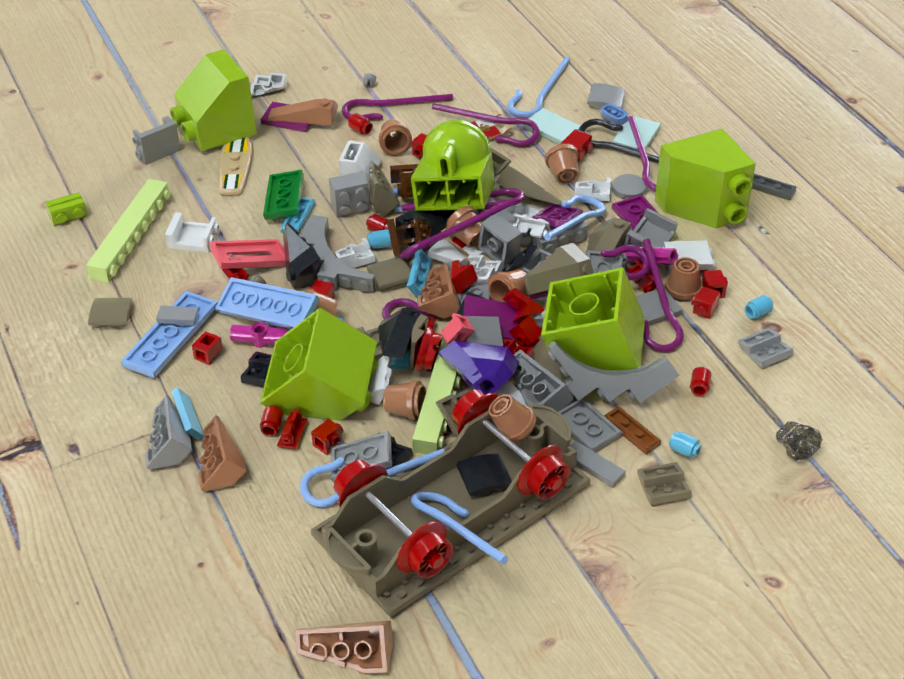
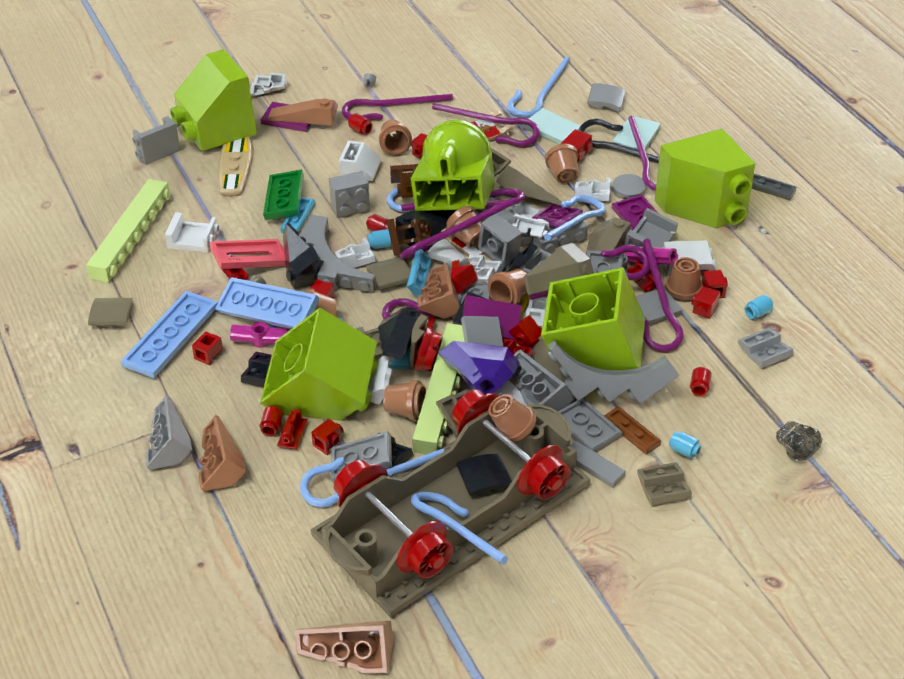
(66, 208): lime brick -> none
(177, 315): light grey tile -> none
(187, 414): medium azure tile -> none
(380, 191): dark tan wedge -> none
(457, 329): coral brick -> none
(523, 305): red slope -> none
(614, 114): medium blue plate -> none

